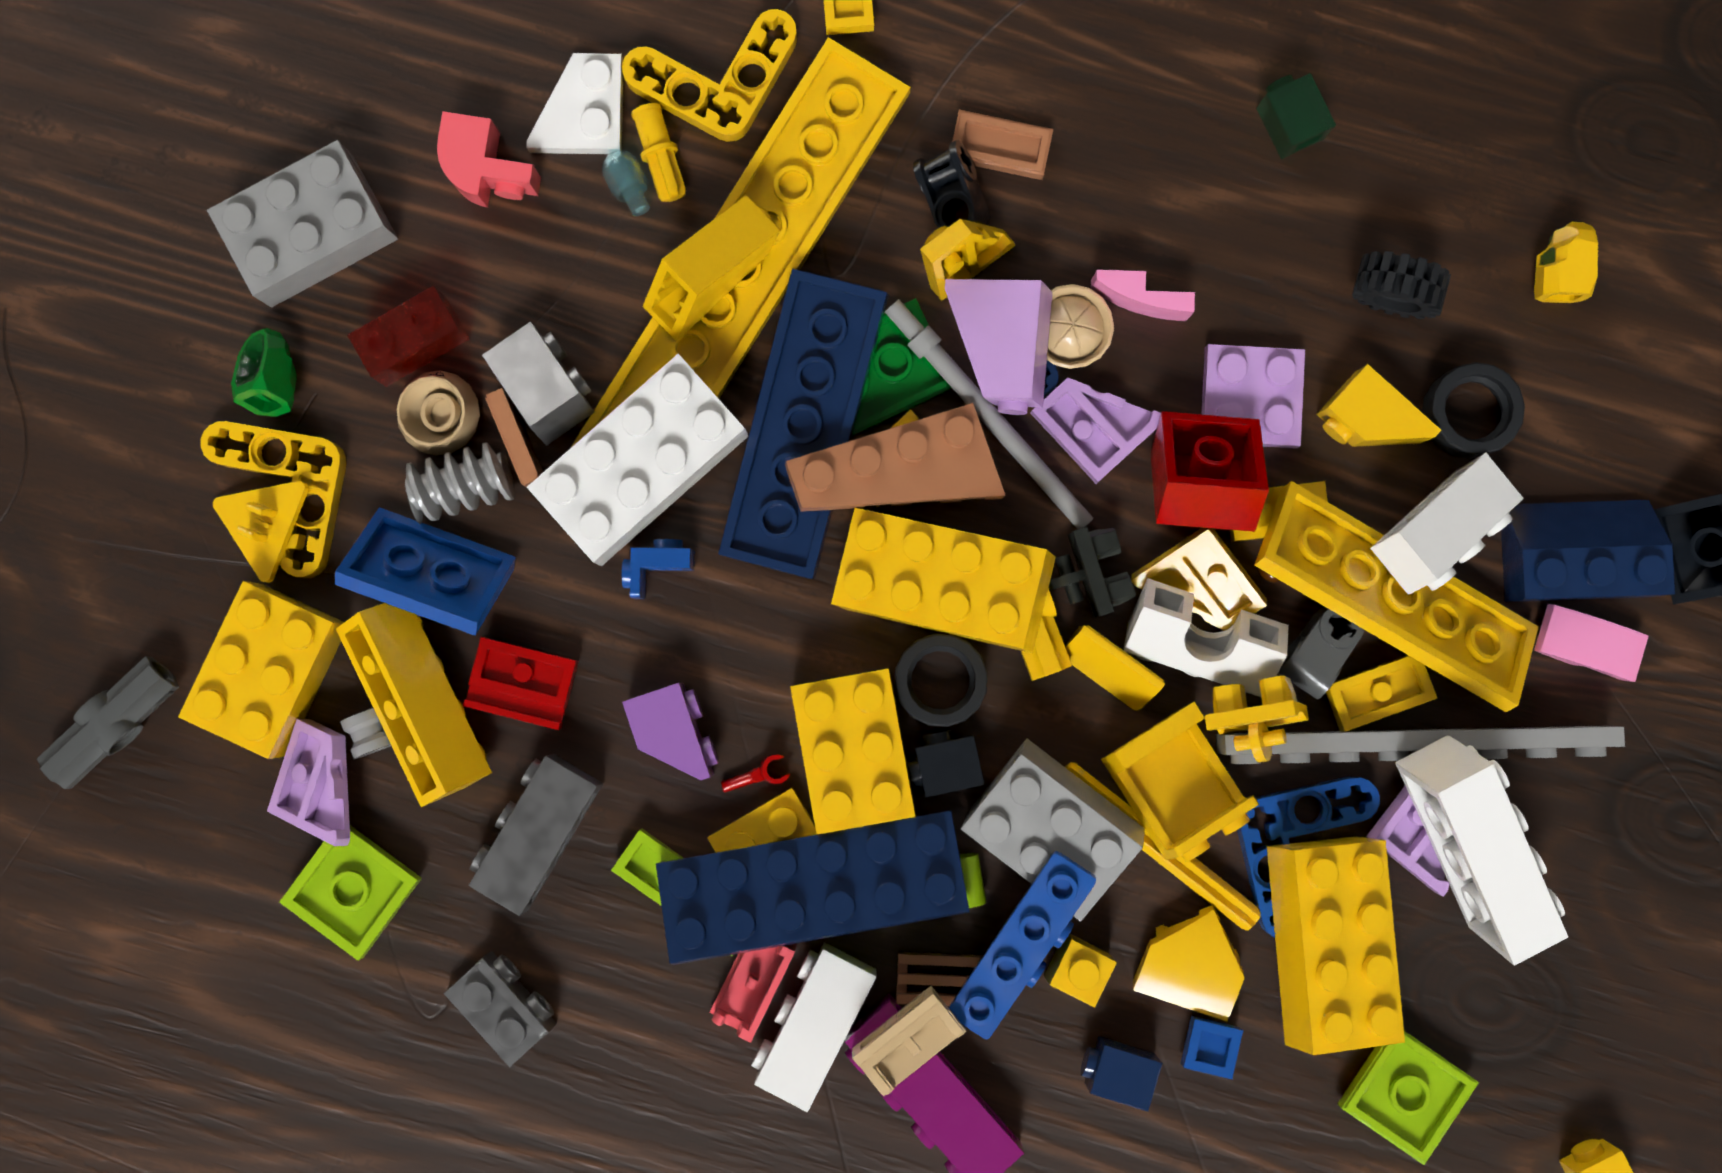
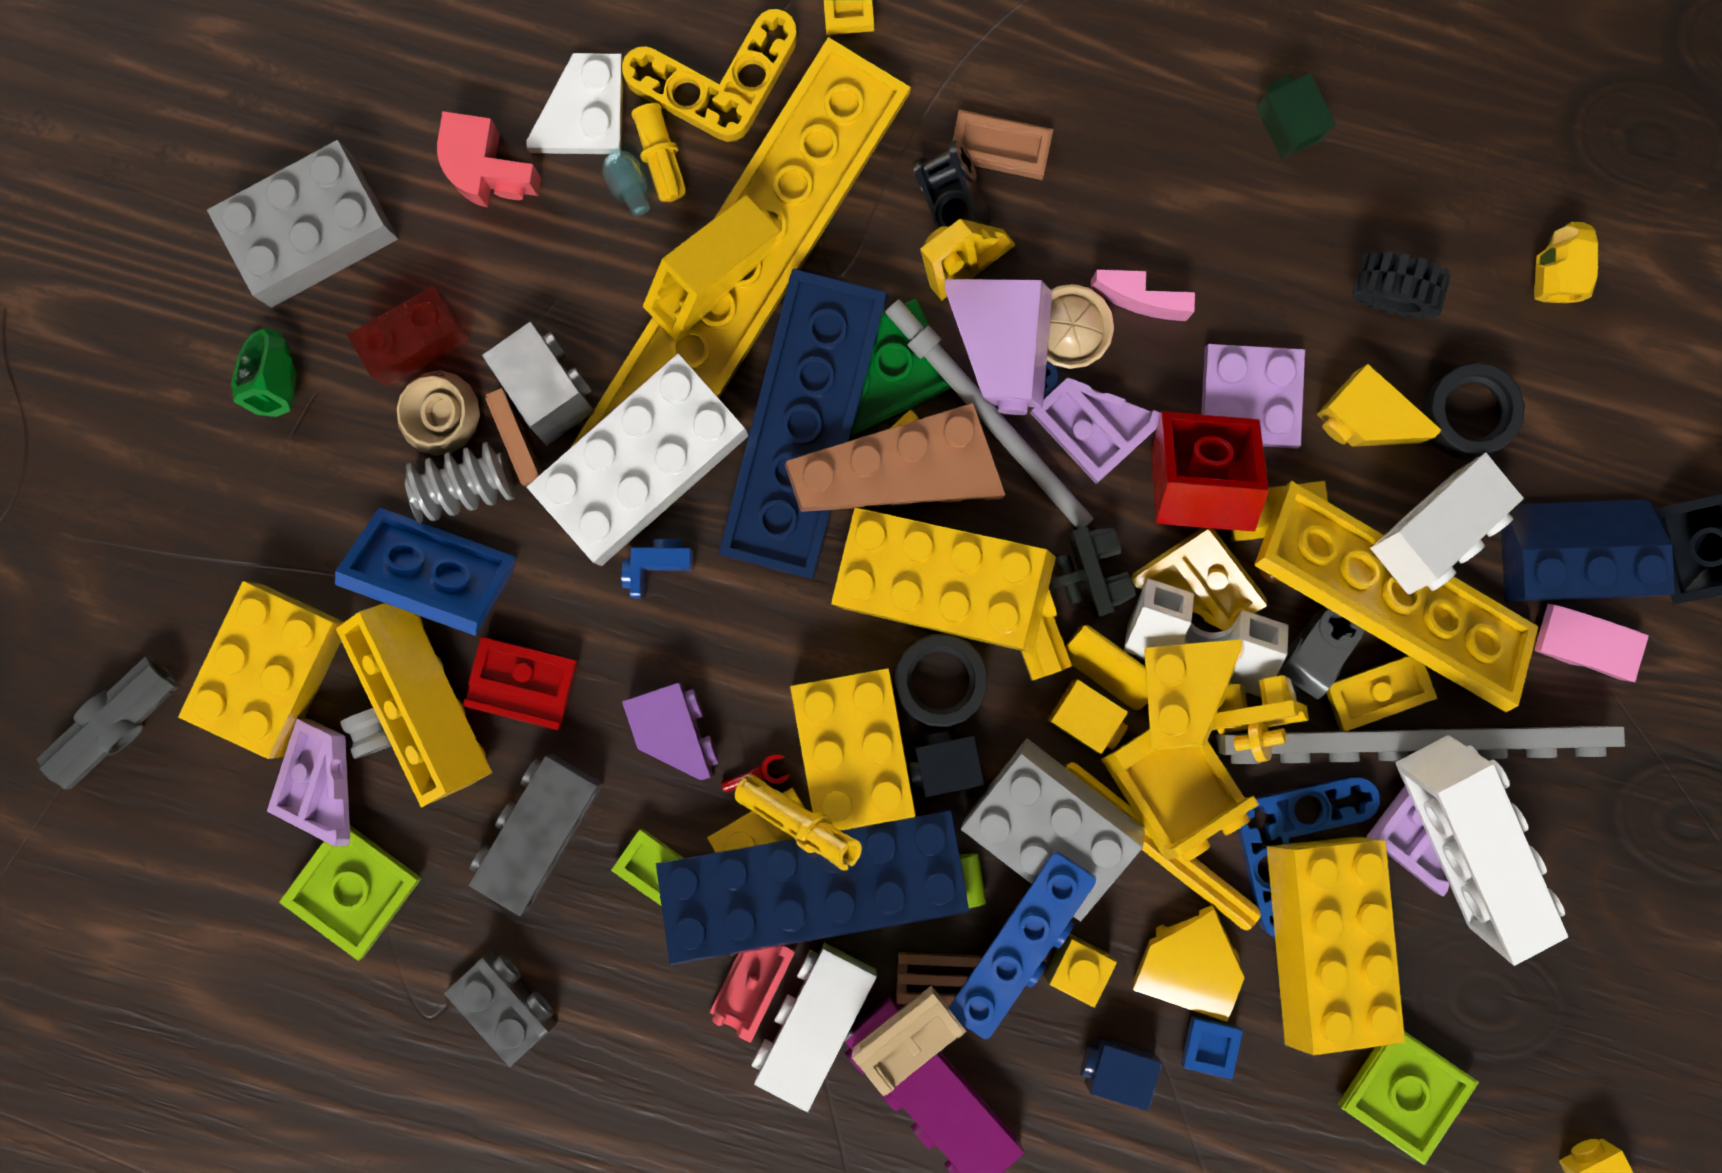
(263, 523): yellow piece -> none
(326, 484): yellow beam -> none
(810, 829): none -> yellow pin
(1089, 717): none -> yellow brick
(1187, 689): none -> yellow wing

